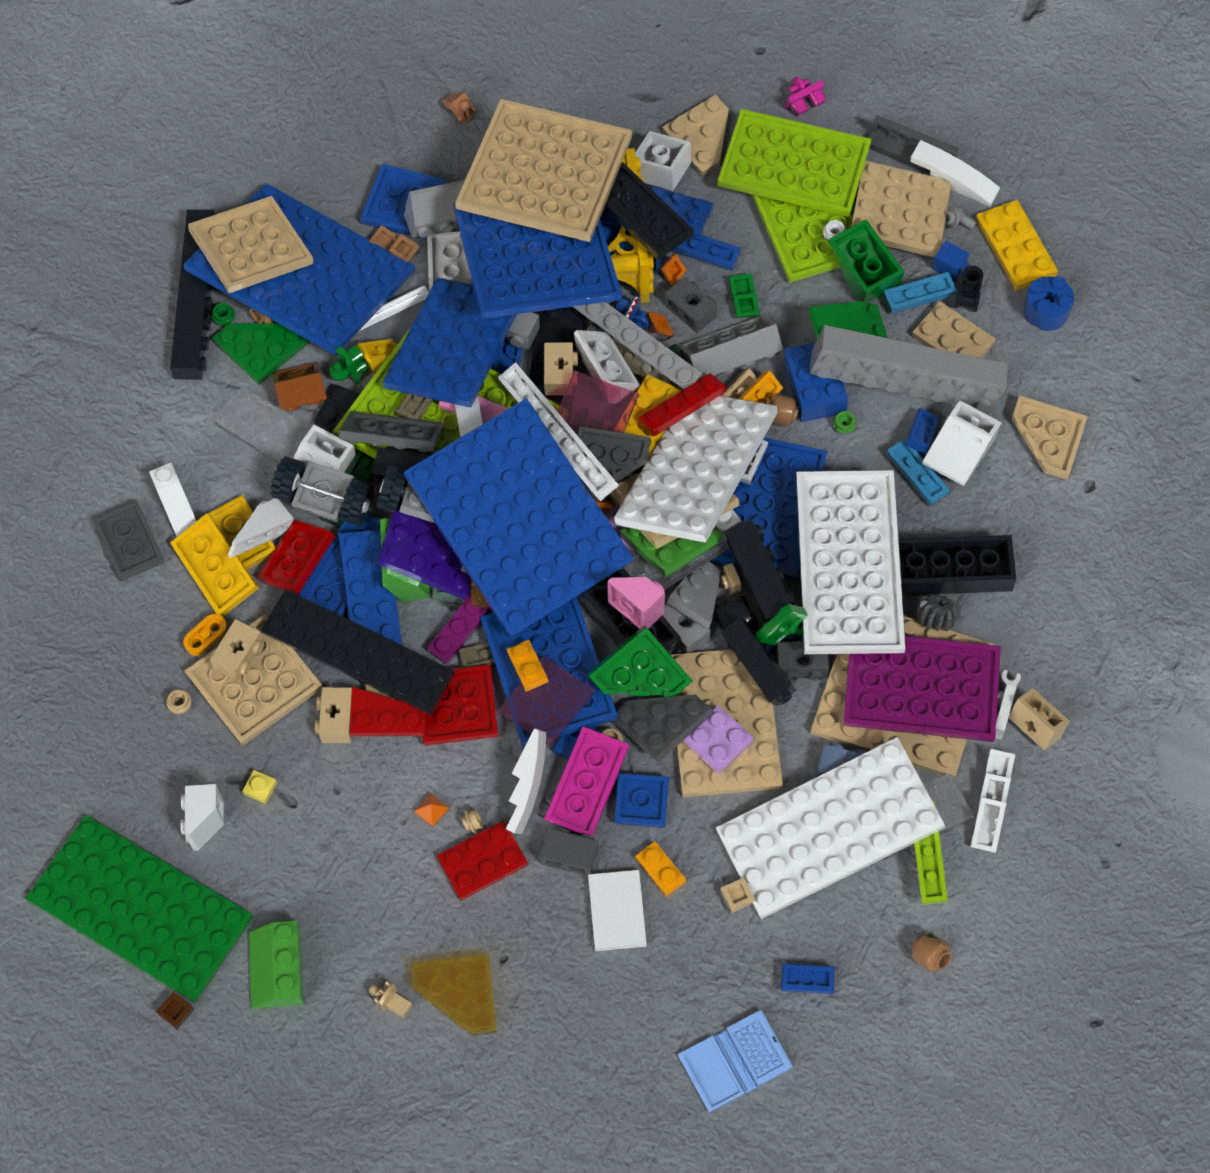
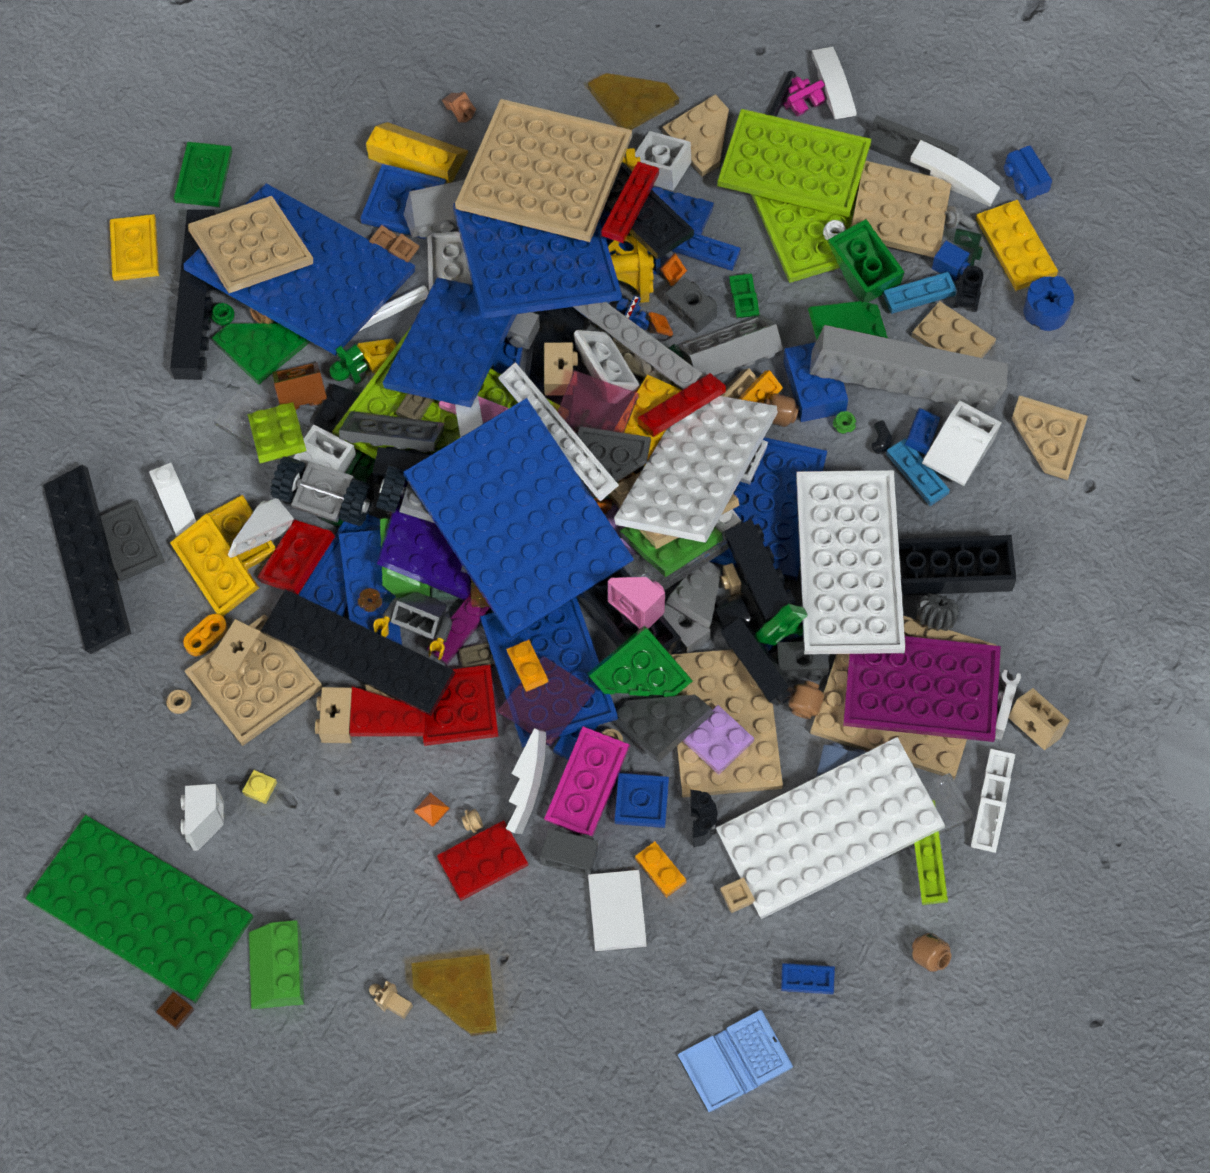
(87, 559): none -> black plate
(134, 247): none -> yellow tile
(203, 174): none -> green plate
(276, 432): none -> lime plate
(372, 594): none -> clear orange plate
(414, 151): none -> yellow slope
(419, 615): none -> dark grey torso
(630, 202): none -> red plate
(632, 99): none -> clear yellow plate
(706, 813): none -> black cylinder
(782, 94): none -> black bar
(806, 700): none -> medium nougat head
(836, 86): none -> white slope
(884, 437): none -> black arm
(974, 243): none -> clear green bracket
(1027, 172): none -> blue brick

